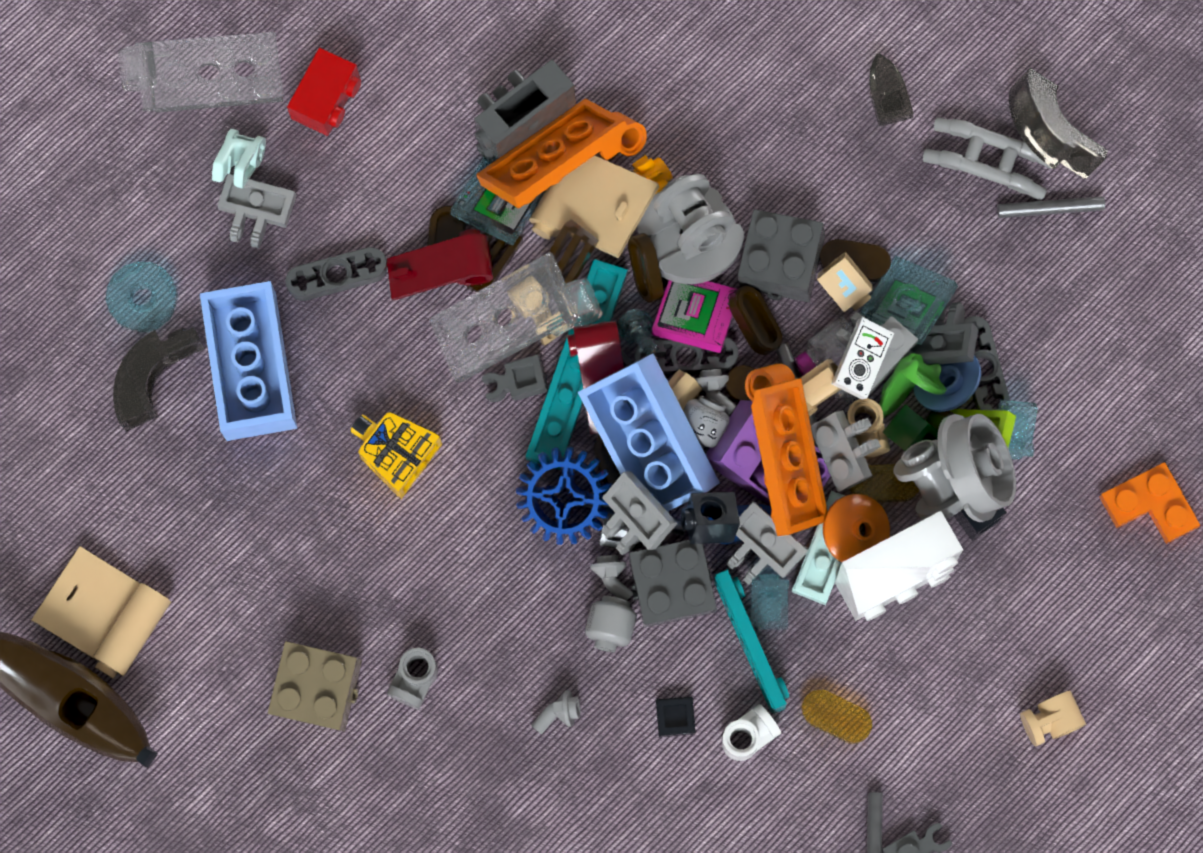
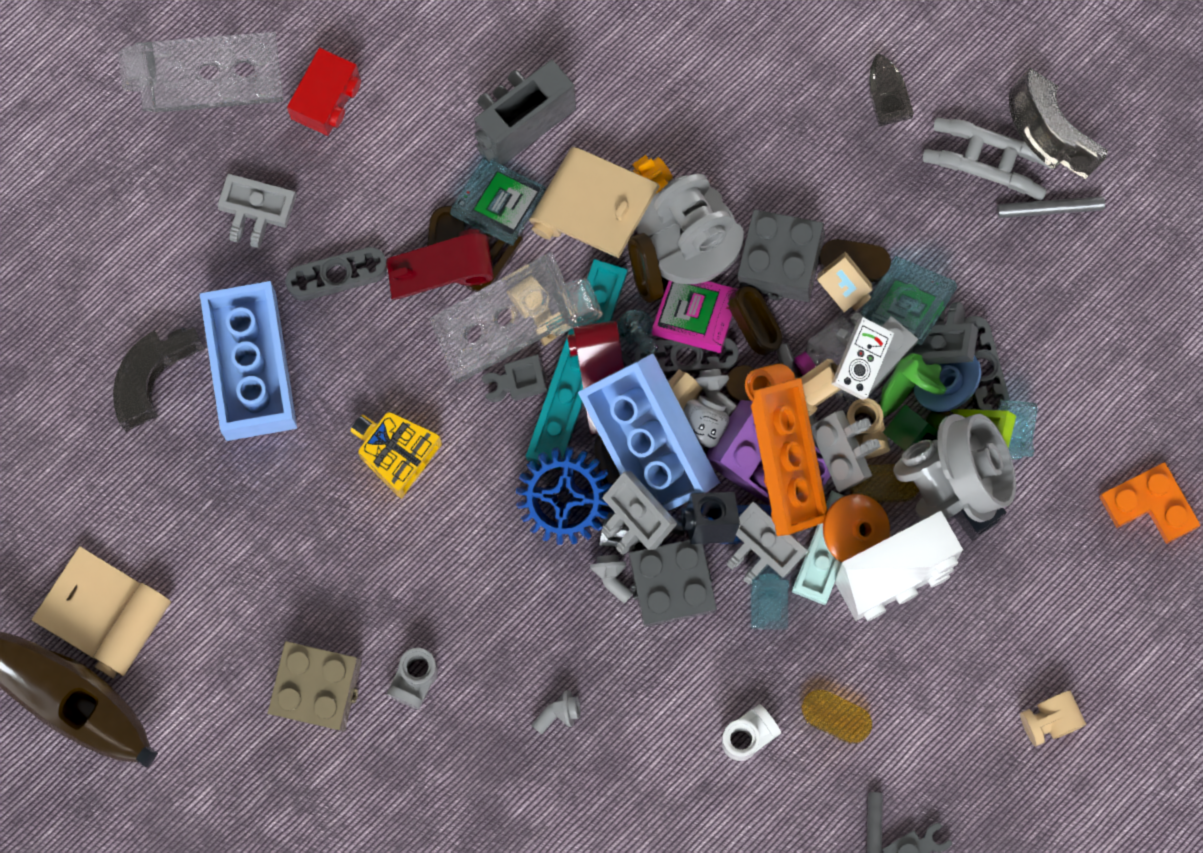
(130, 280): clear light blue tile -> none
(238, 151): light aqua piece -> none
(559, 150): orange hinge -> none
(579, 234): dark brown tile -> none
(610, 623): light grey head -> none
(675, 716): black tile -> none
(773, 689): teal plate -> none

